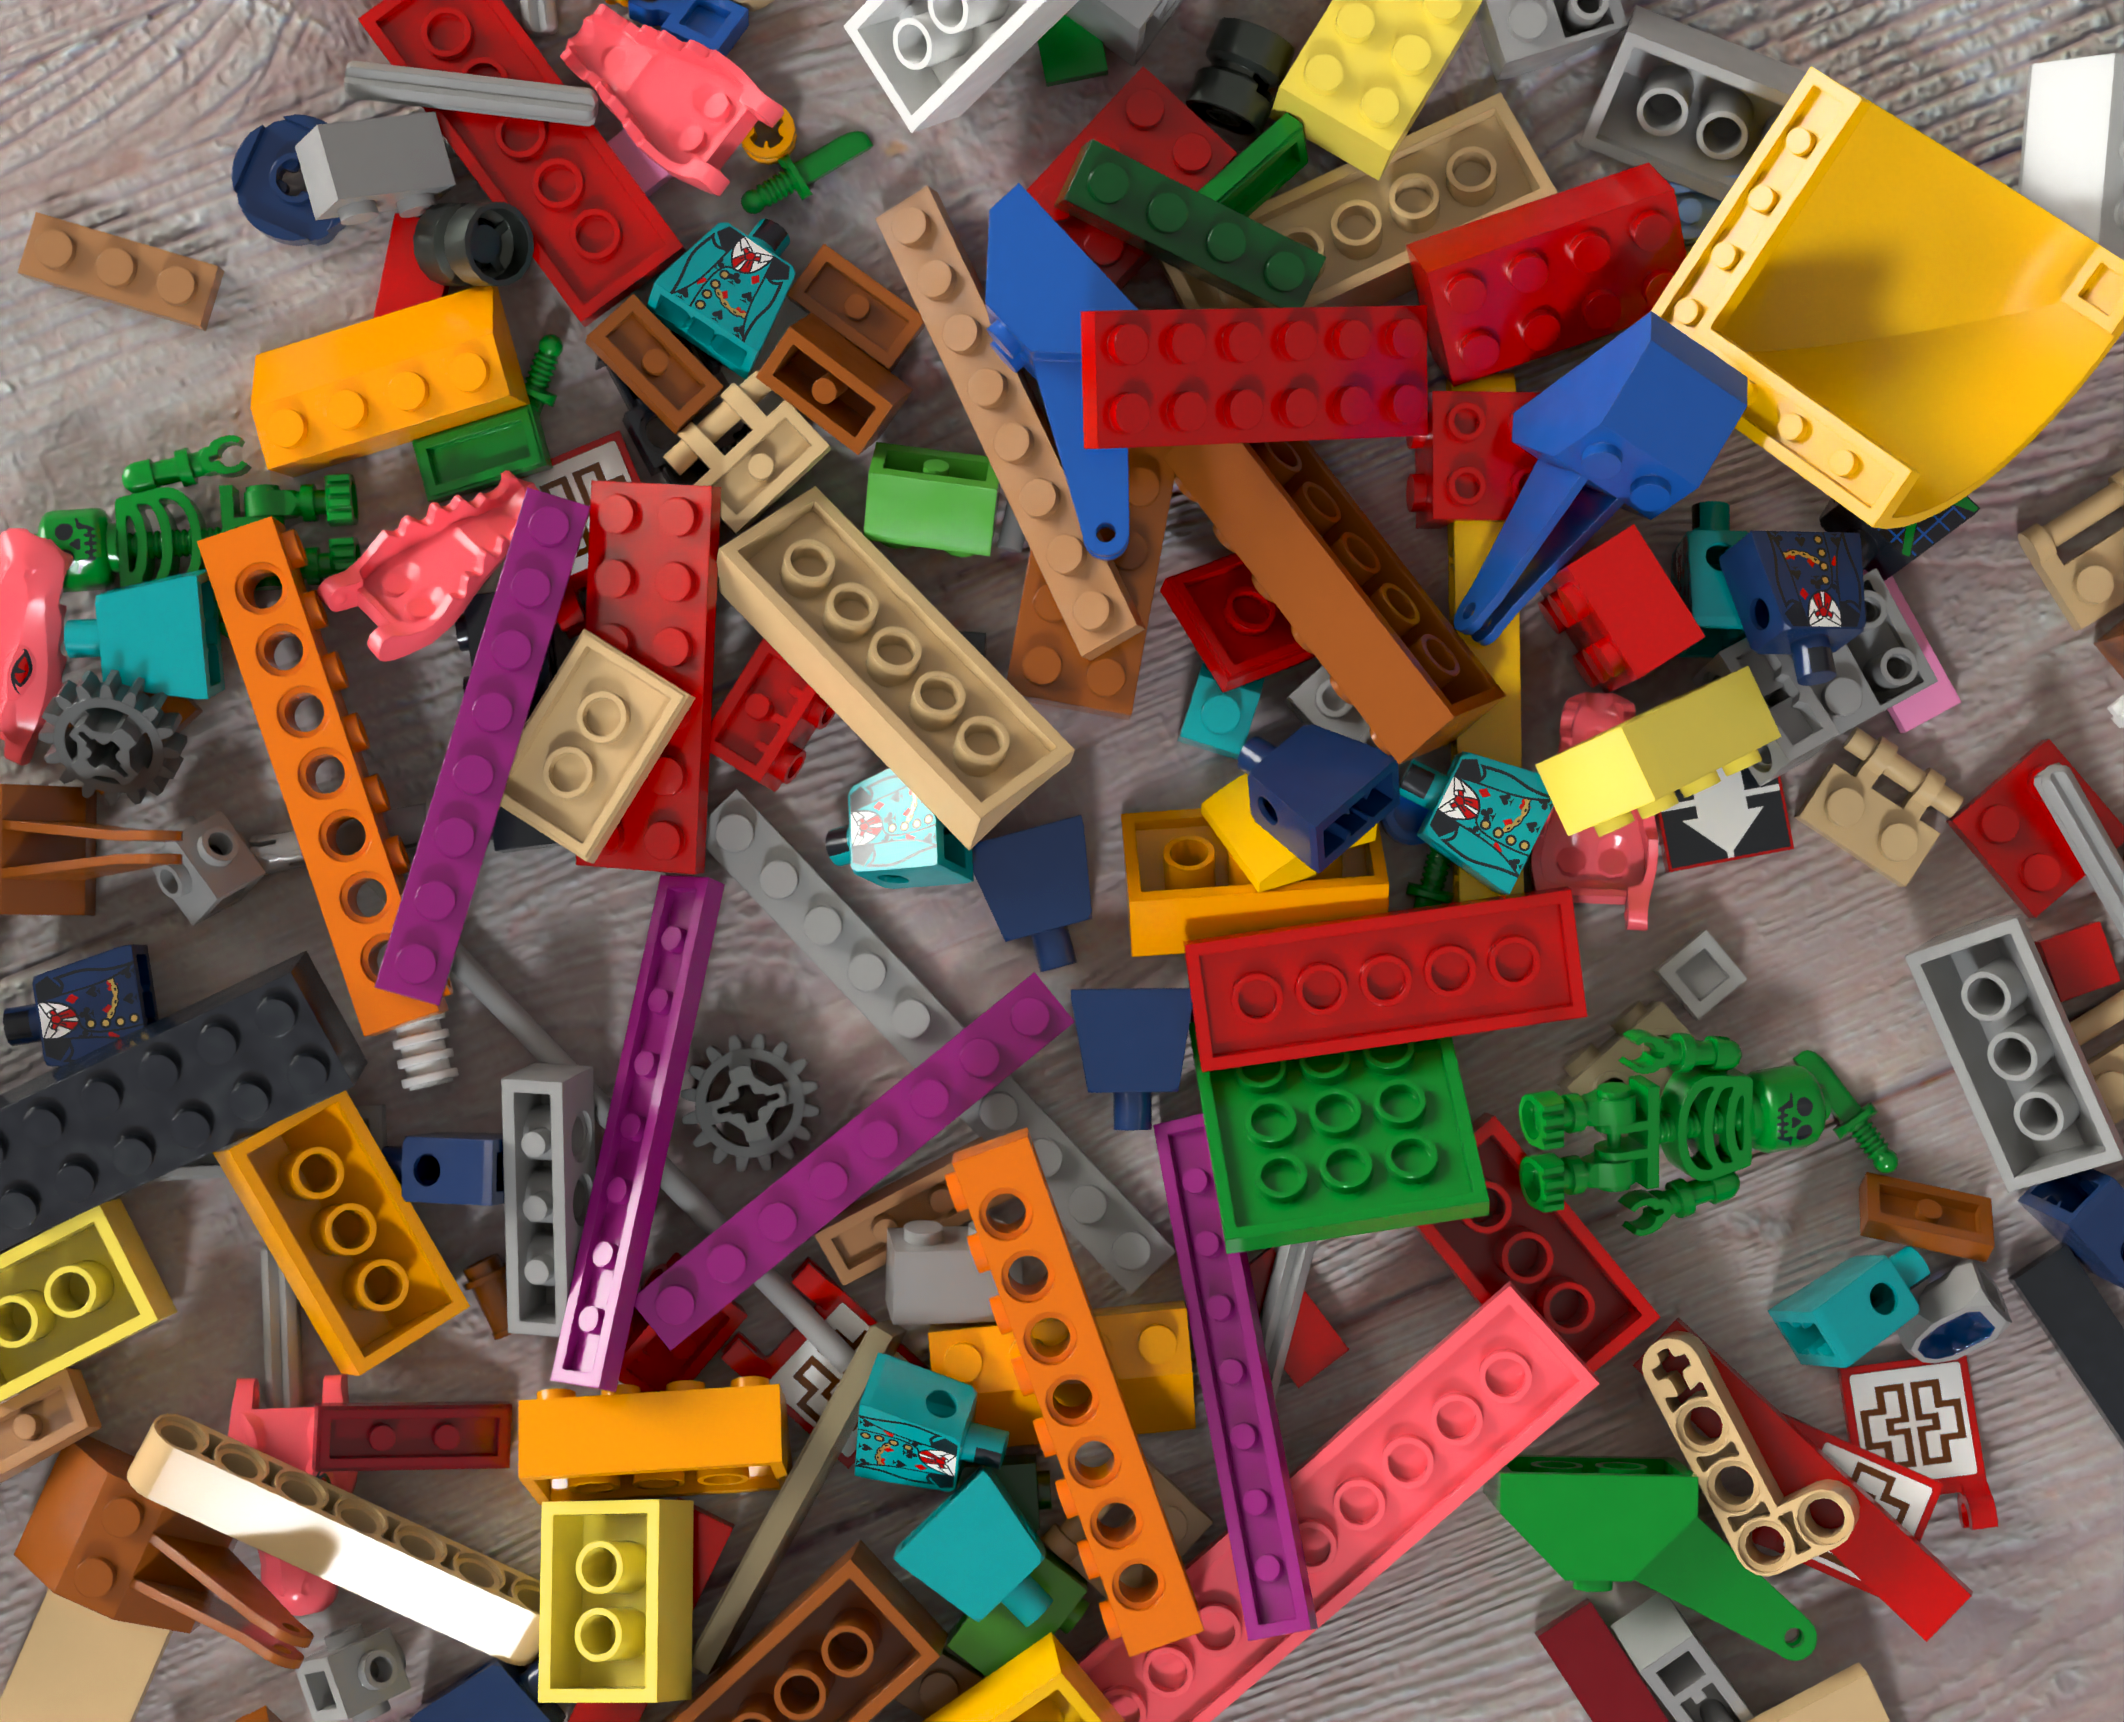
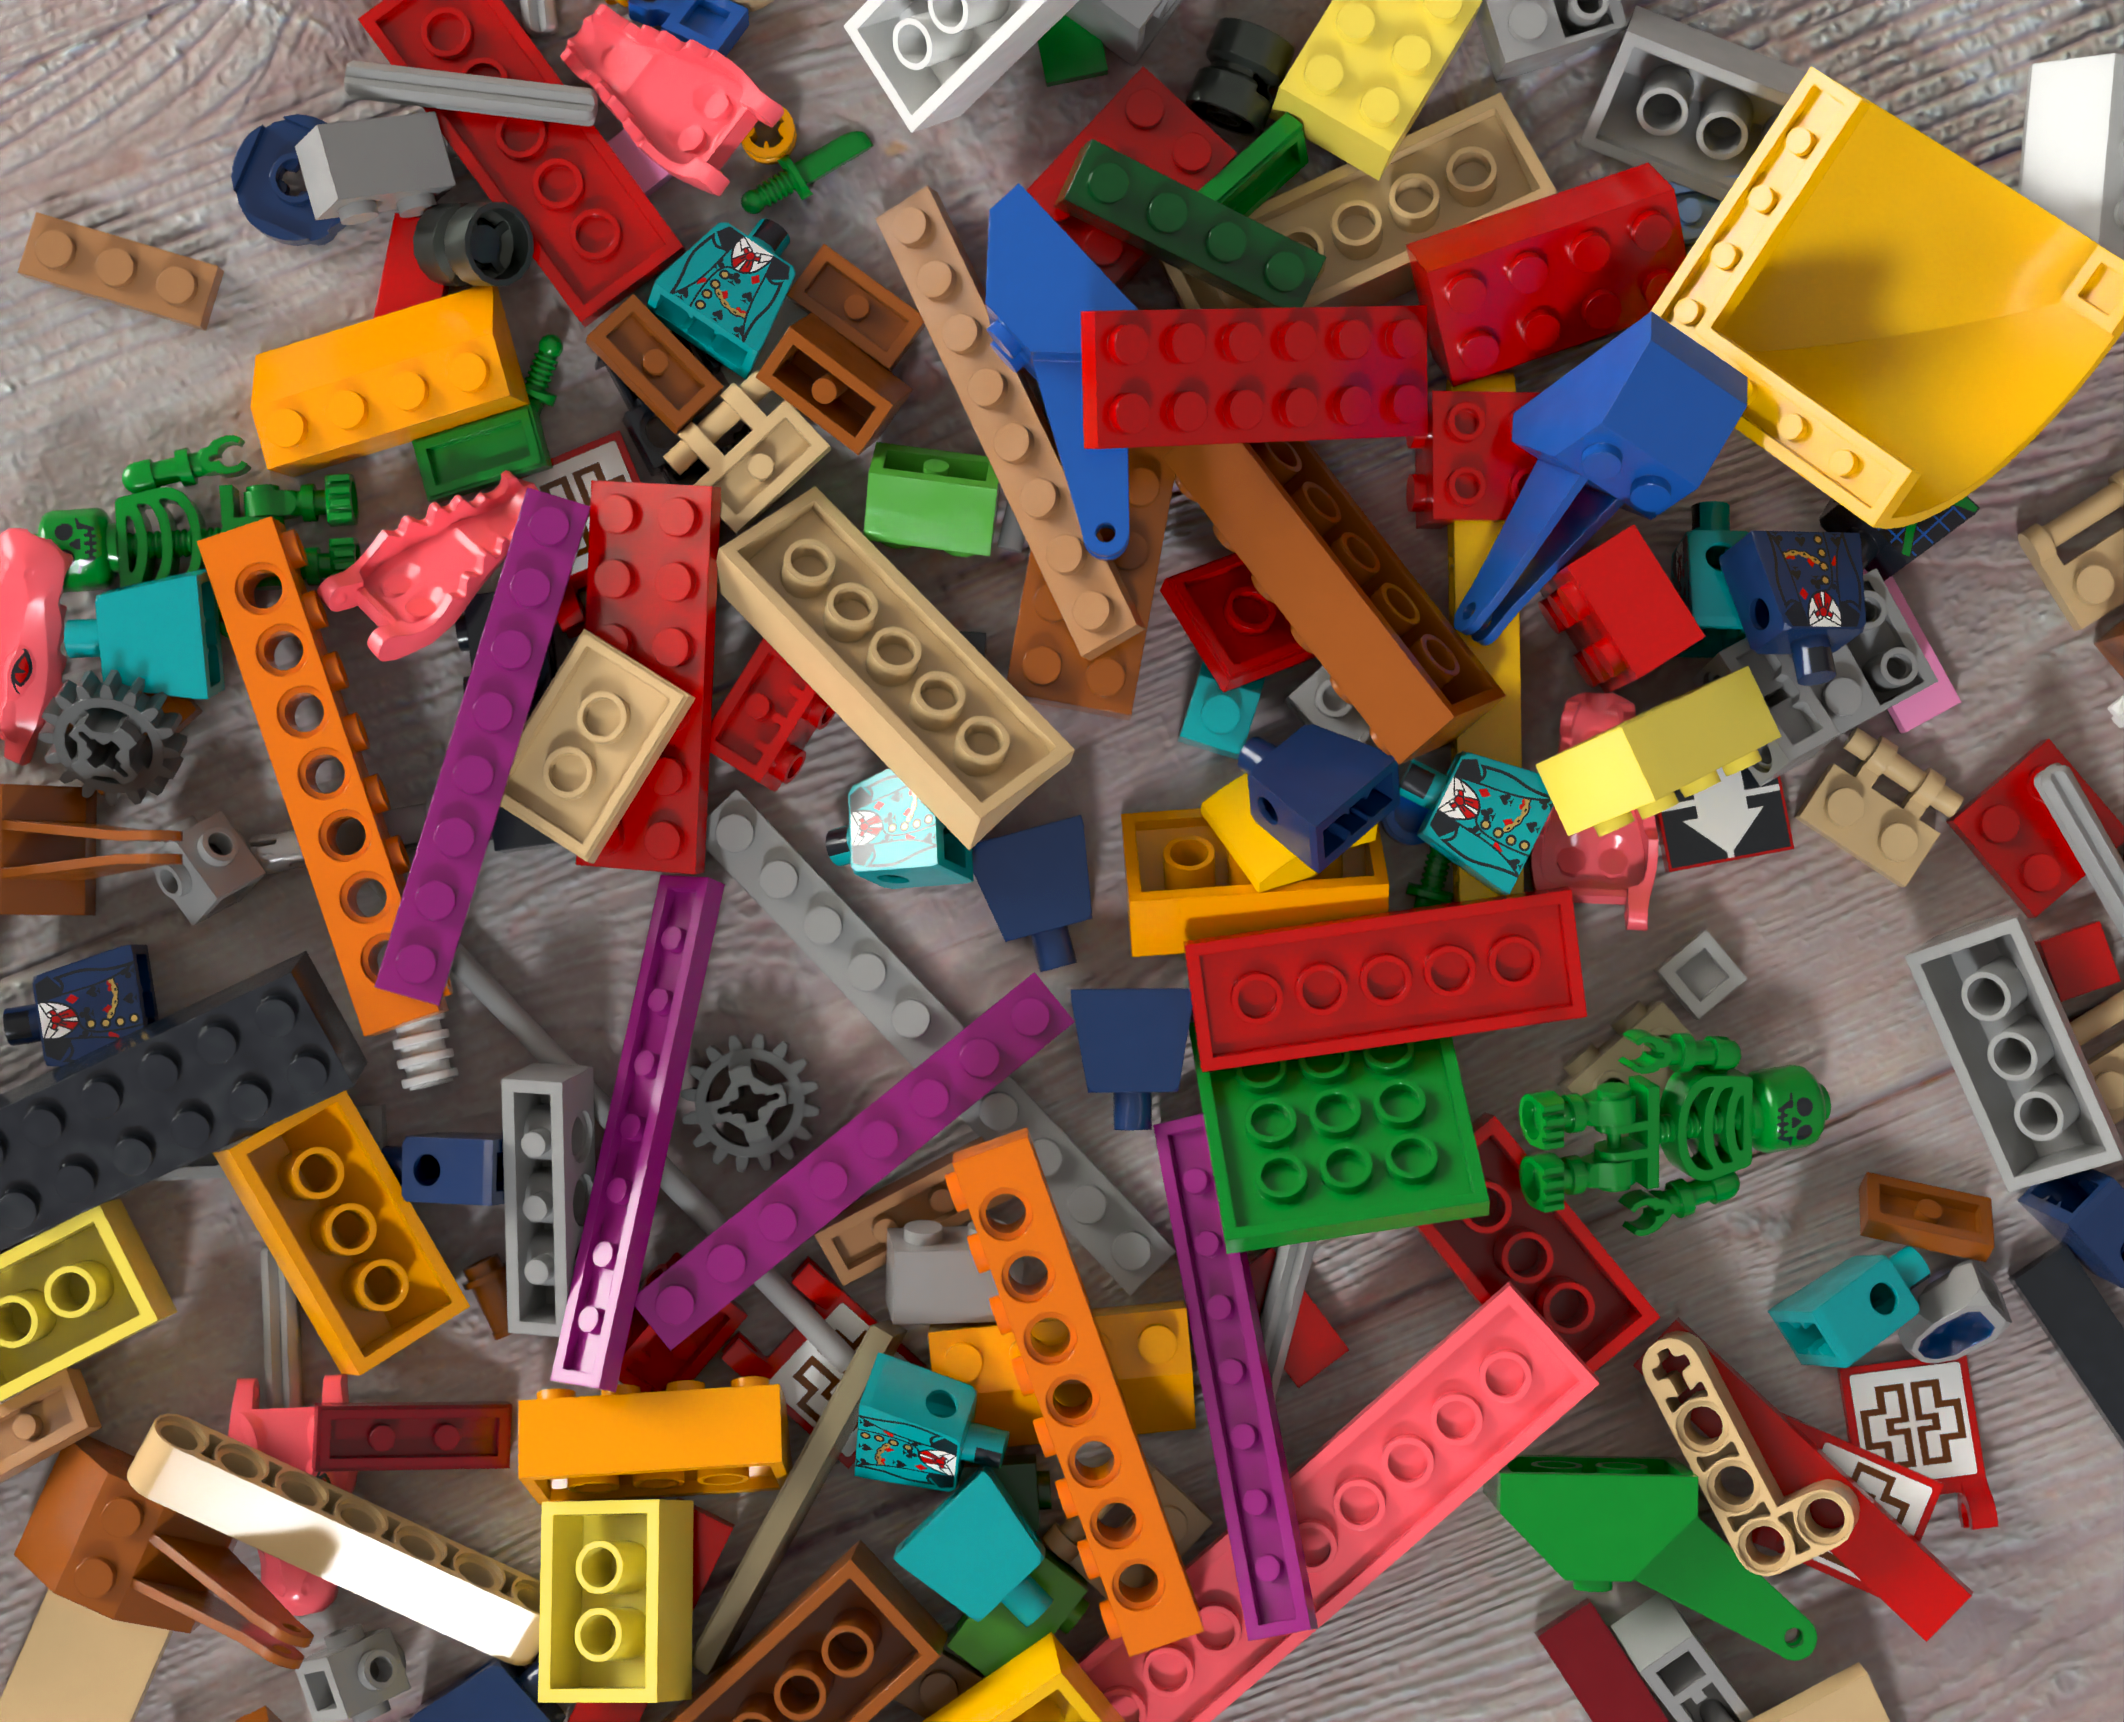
(1849, 1113): green piece -> none

